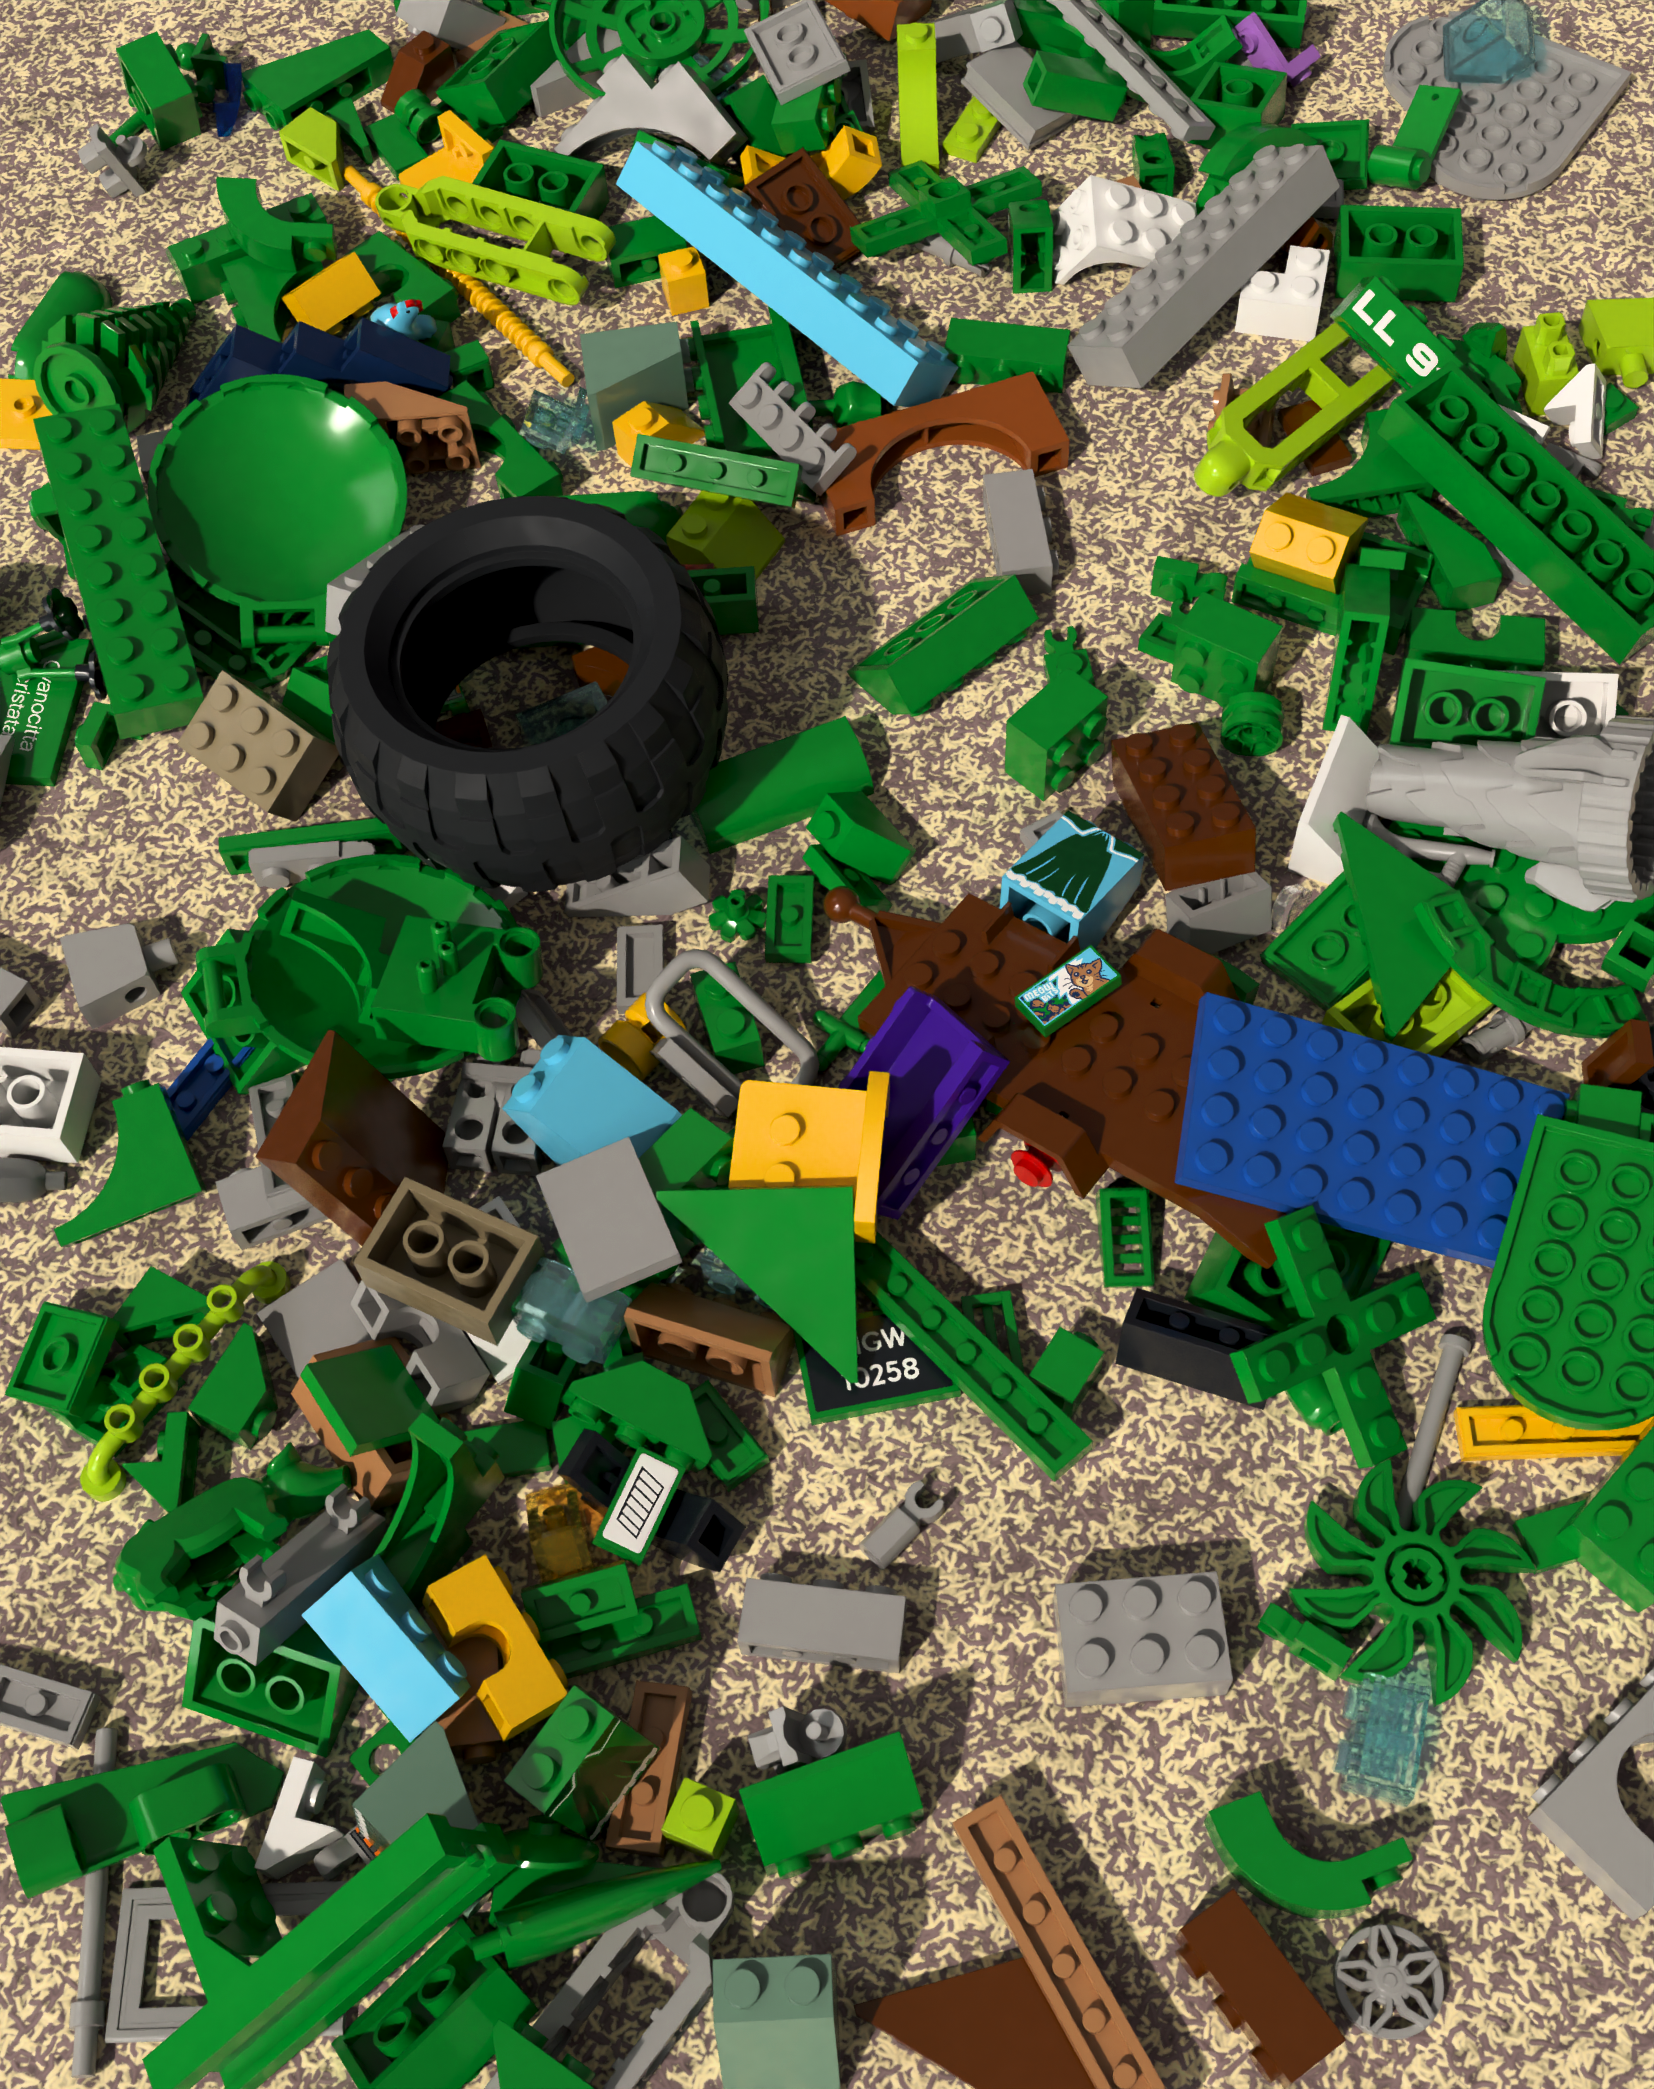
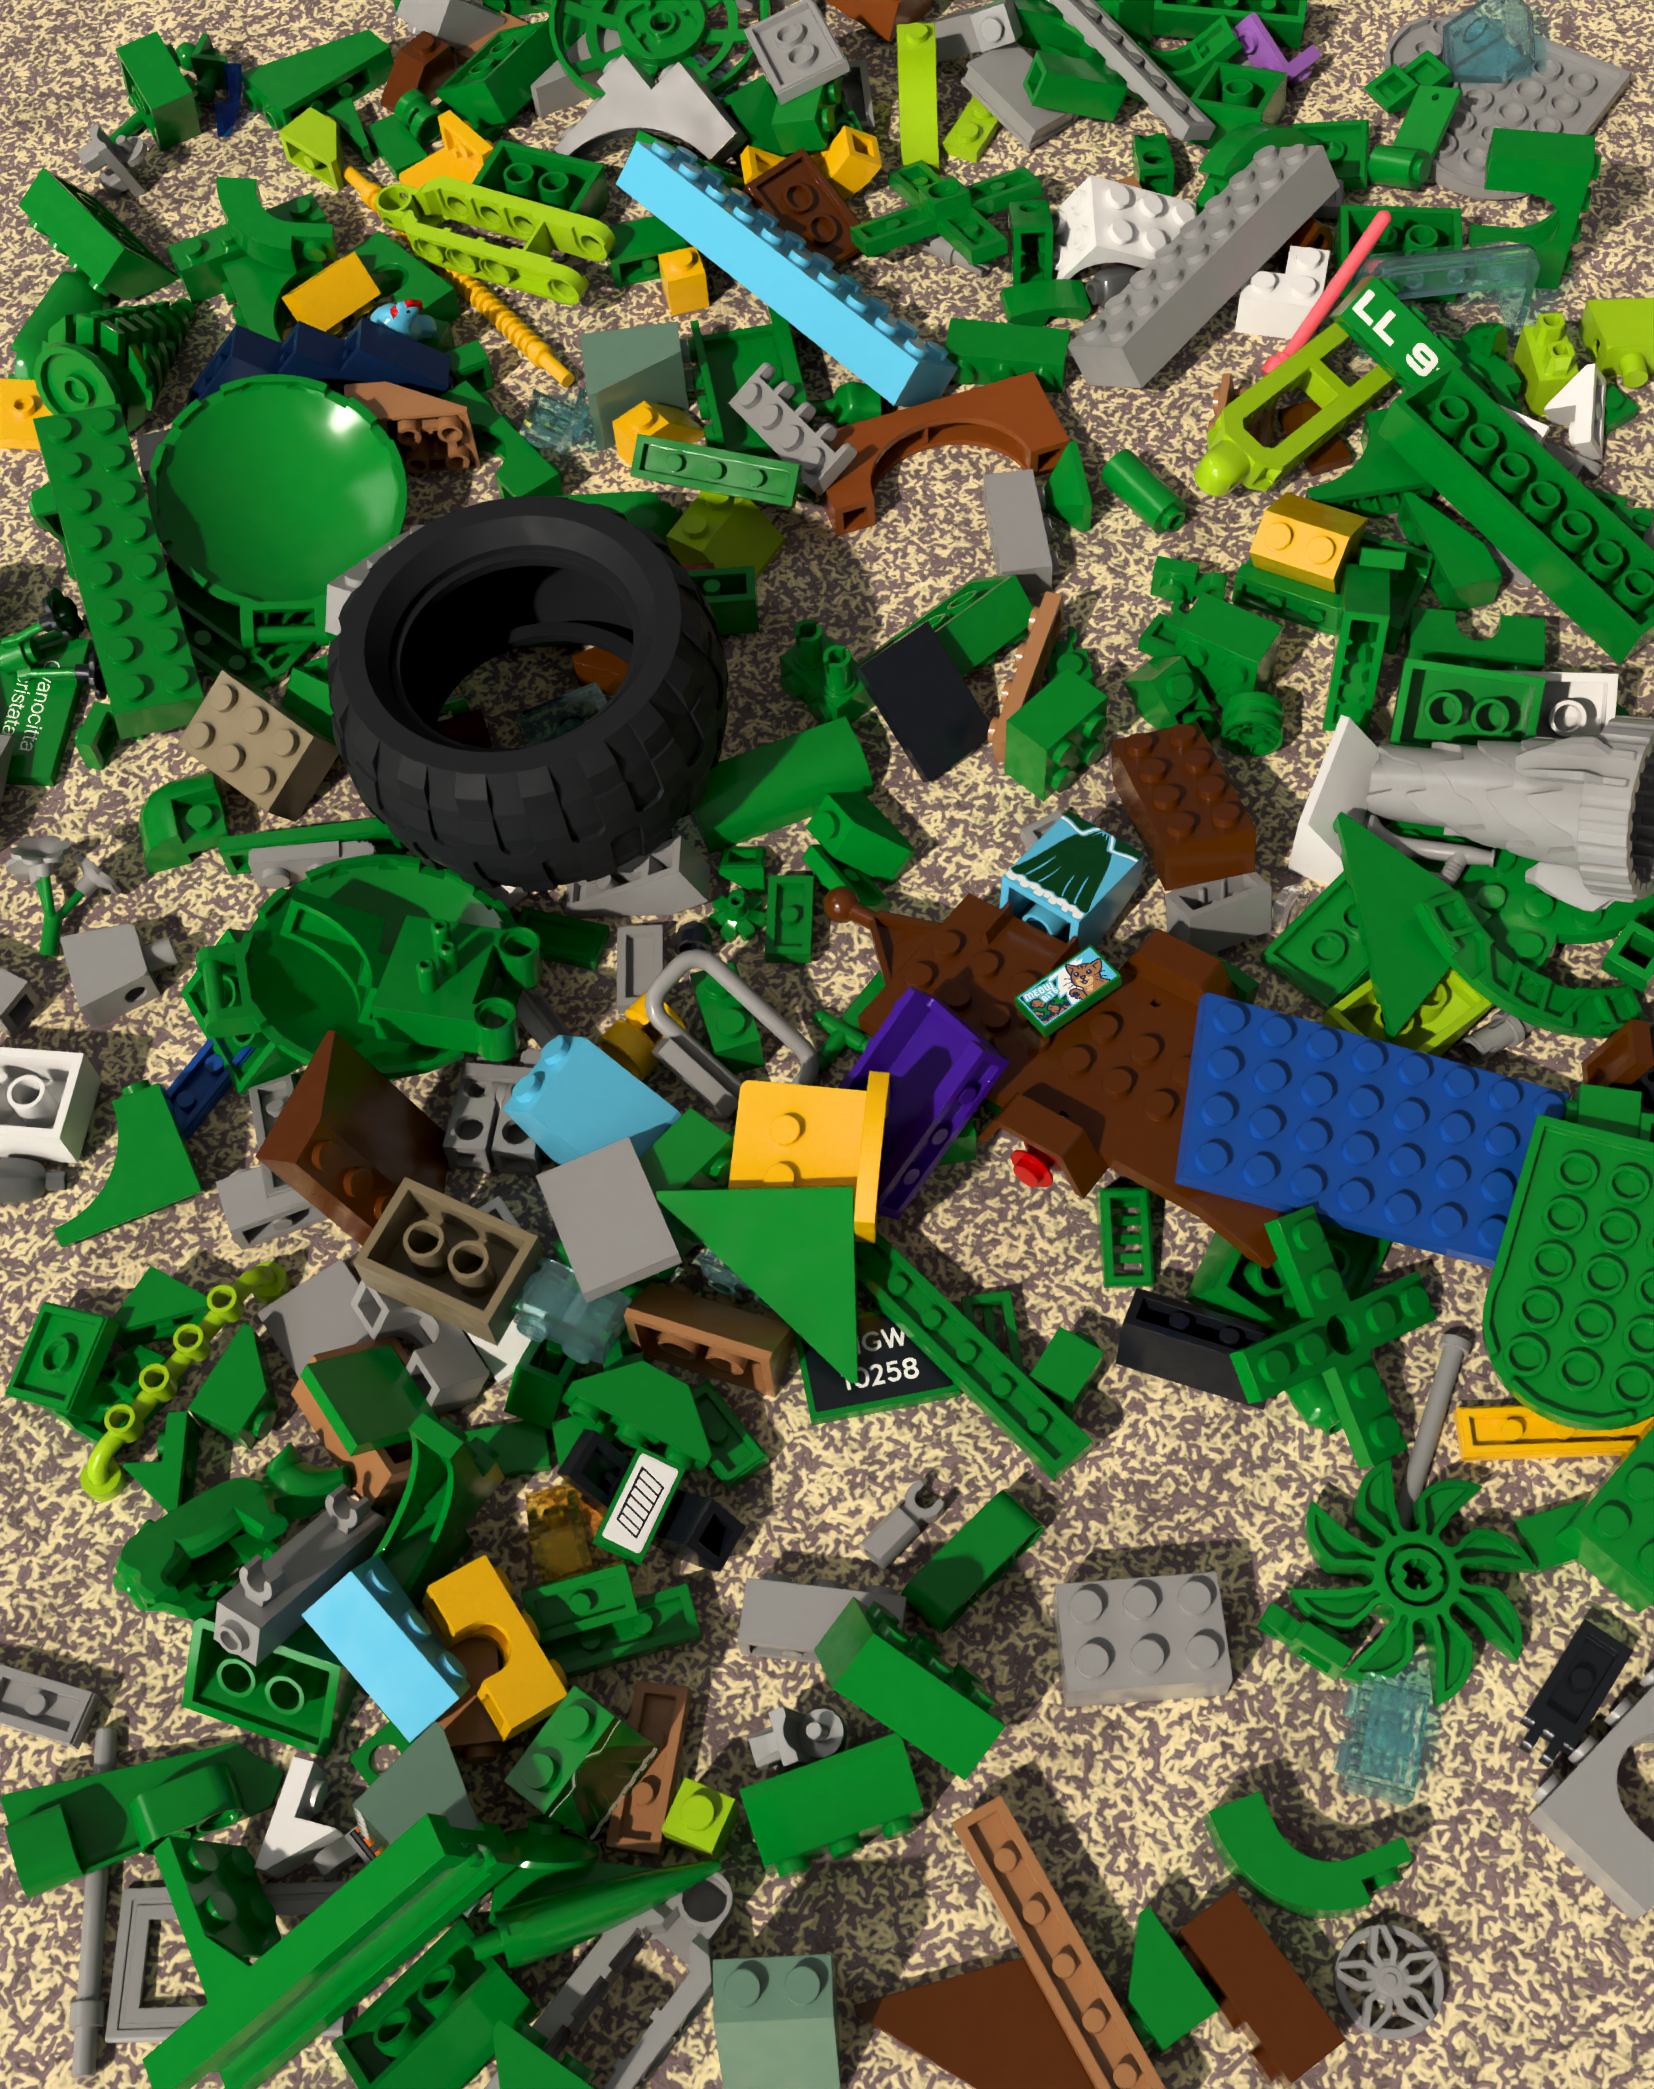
(36, 862): none -> light grey plant
(93, 238): none -> green slope
(182, 820): none -> green brick
(567, 938): none -> green tile
(693, 936): none -> black hinge
(745, 867): none -> green slope
(823, 676): none -> green brick
(910, 1686): none -> green brick
(924, 701): none -> black tile
(972, 1561): none -> green beam
(1031, 665): none -> medium nougat plate
(1038, 300): none -> green slope
(1068, 492): none -> green slope
(1108, 283): none -> dark grey plant
(1144, 492): none -> green brick
(1162, 1988): none -> green slope
(1170, 695): none -> green slope
(1332, 291): none -> coral piece
(1397, 86): none -> green slope
(1462, 269): none -> clear light blue windscreen
(1551, 167): none -> green arch
(1573, 1691): none -> black hinge

